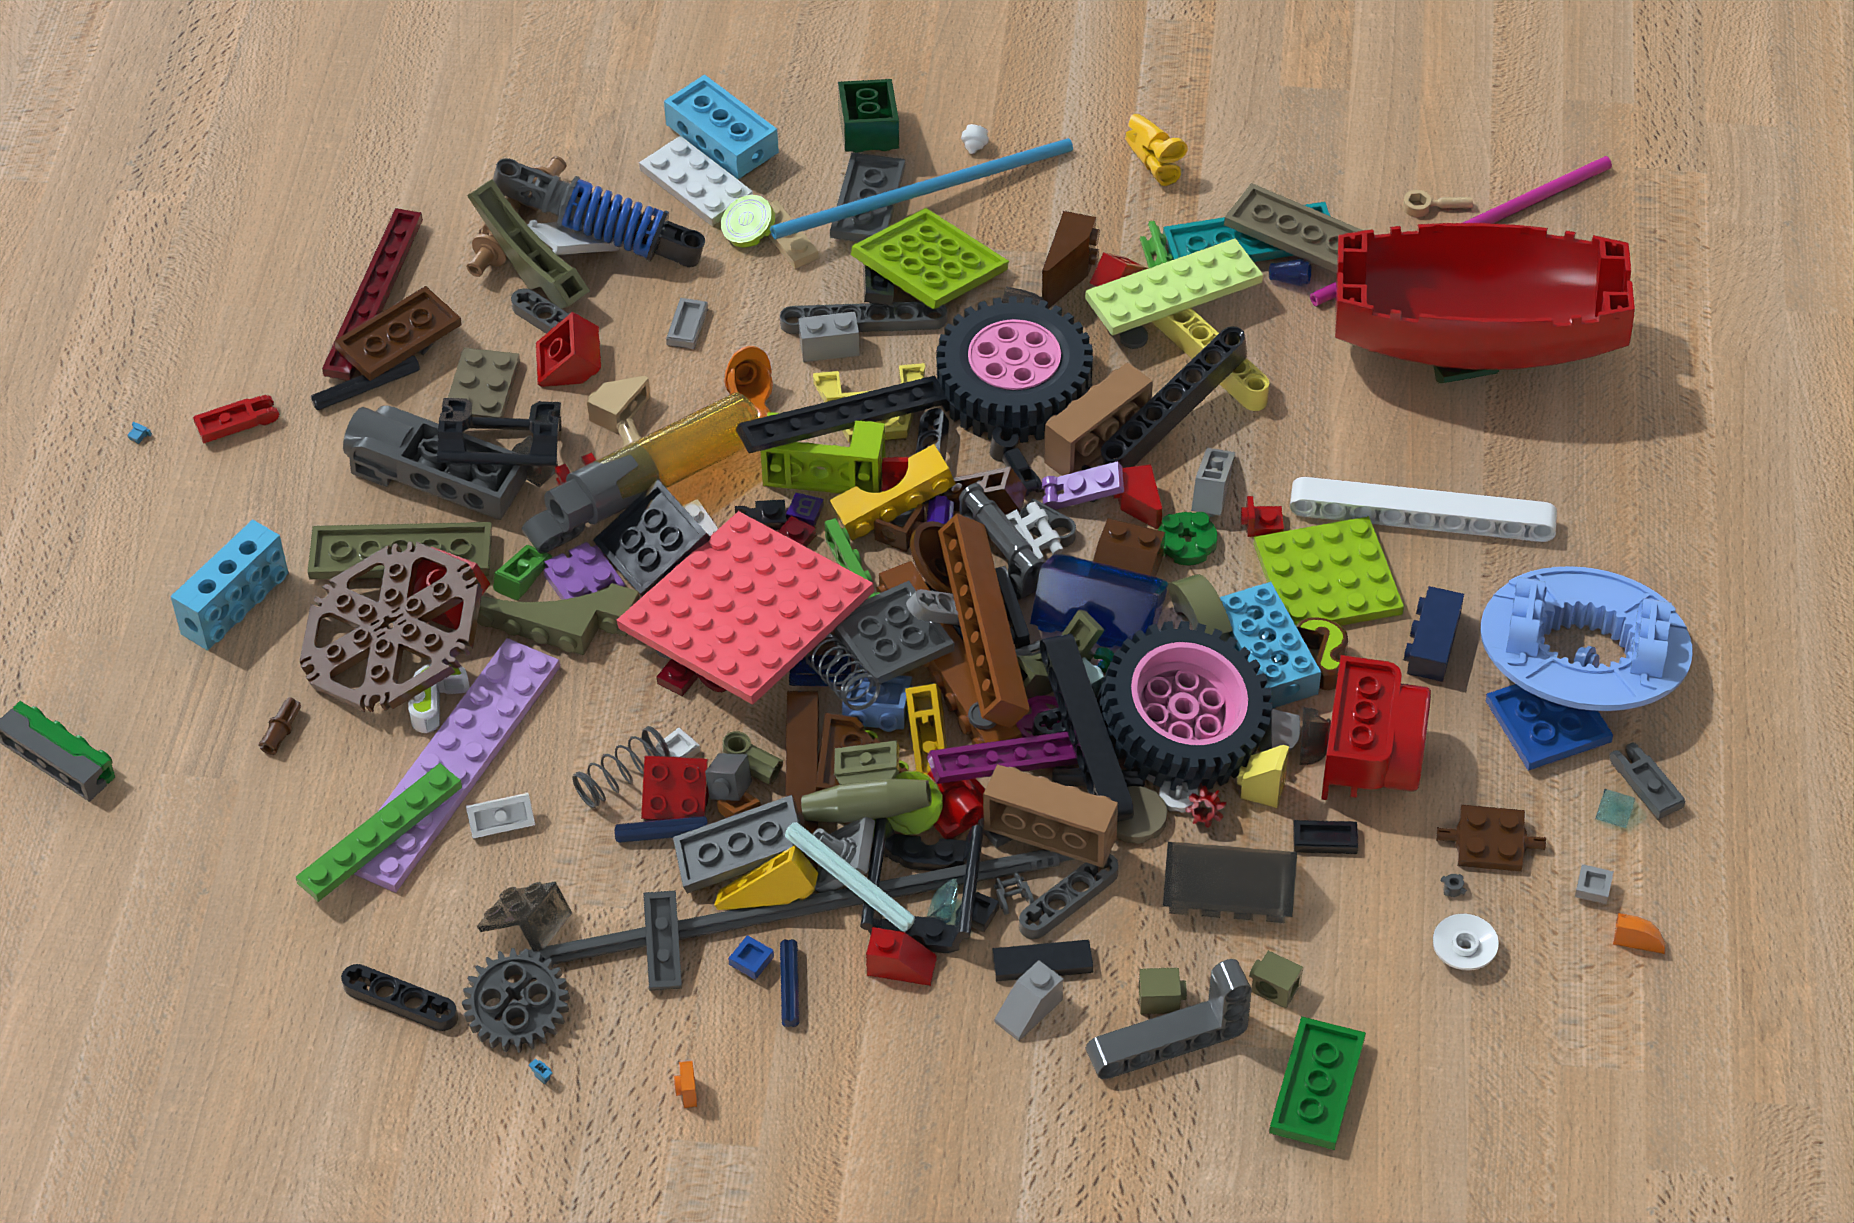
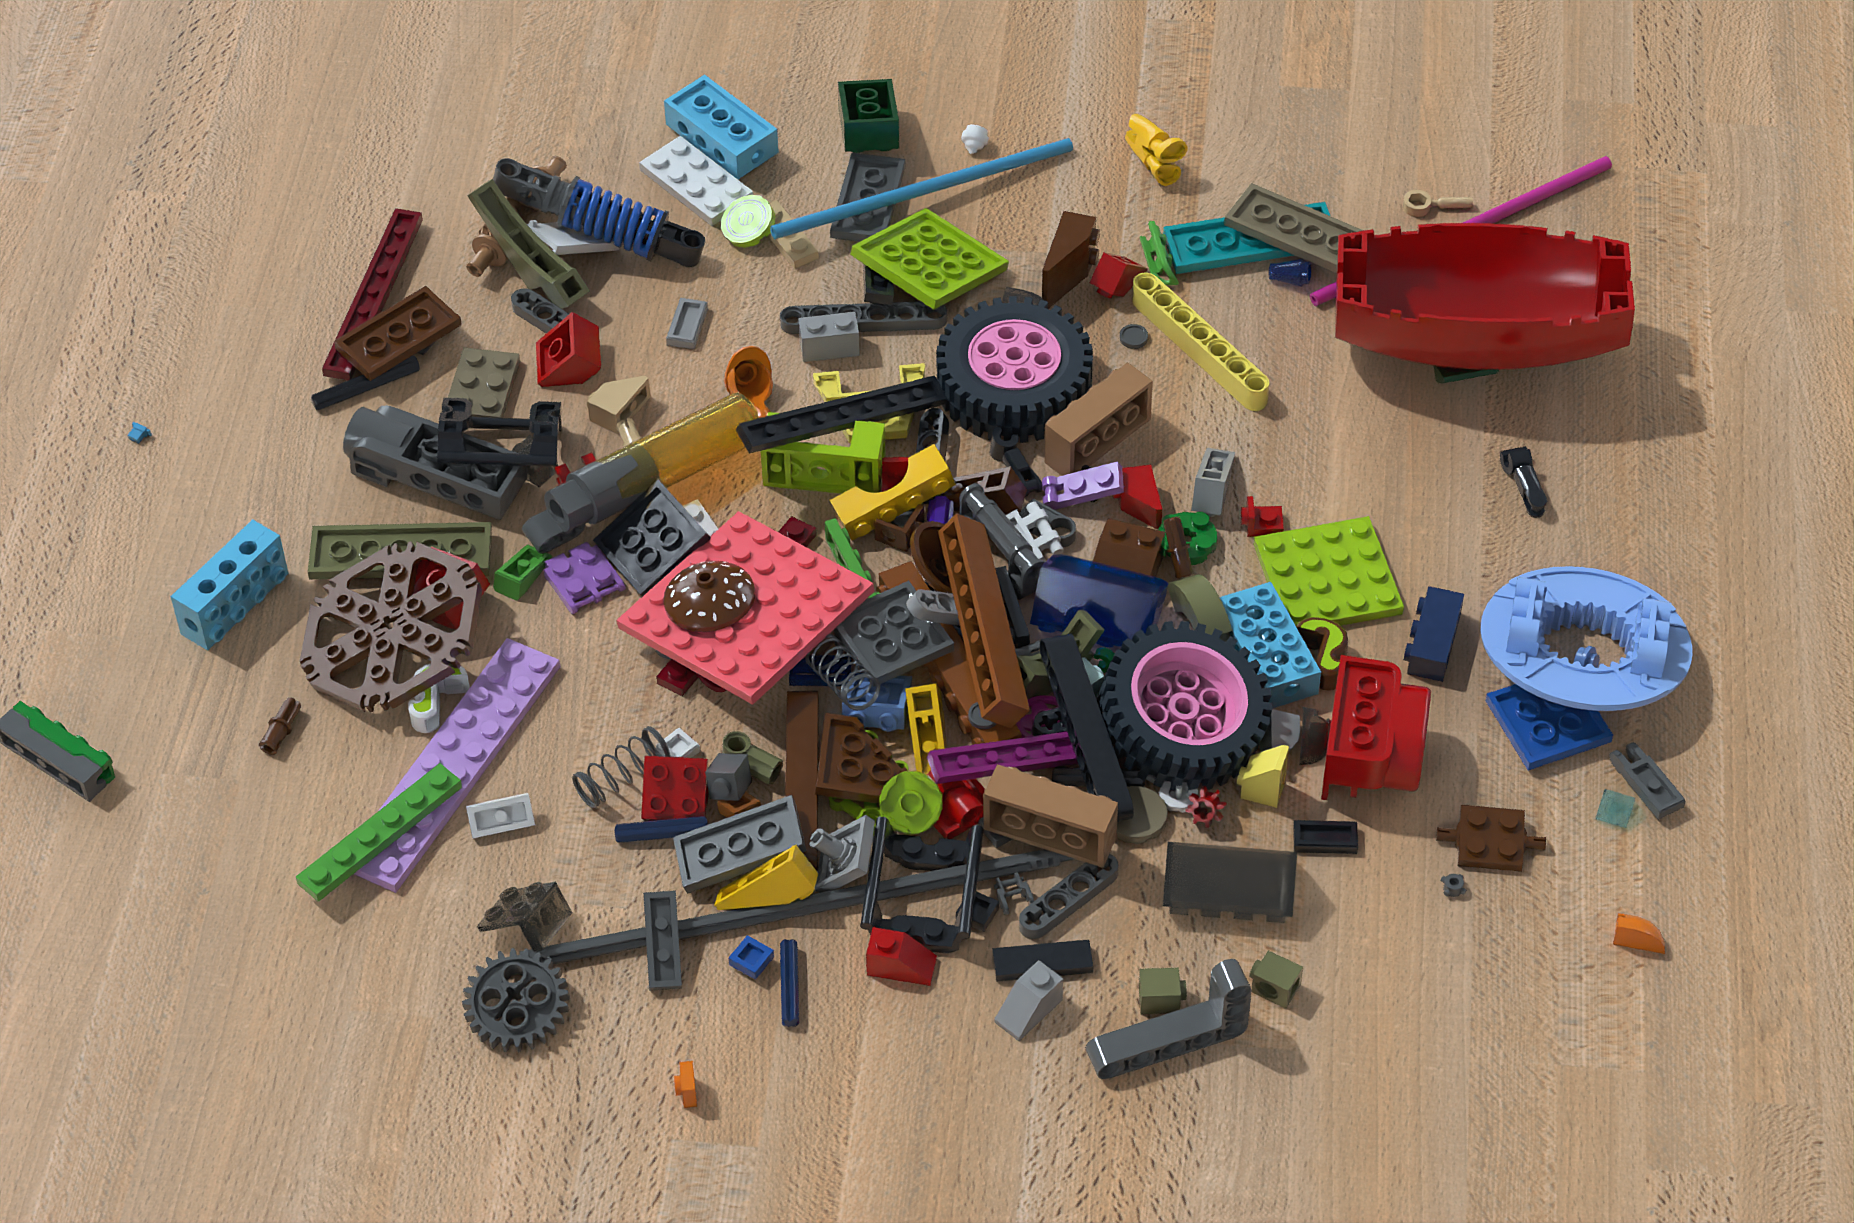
(235, 417): red hinge -> none
(402, 993): black beam -> none
(540, 1070): dark azure piece -> none
(560, 623): olive arch -> none
(709, 596): none -> reddish brown dish
(767, 512): black plate -> none
(805, 508): dark purple tile -> none
(849, 876): light aqua axle -> none
(866, 787): olive plate -> none
(944, 901): clear light blue slope -> none
(1173, 286): yellowish green plate -> none
(1178, 547): none -> reddish brown axle
(1206, 369): black beam -> none
(1317, 1083): green plate -> none
(1424, 509): white beam -> none
(1469, 932): white dish -> none
(1519, 462): none -> black piece
(1594, 884): light grey plate -> none

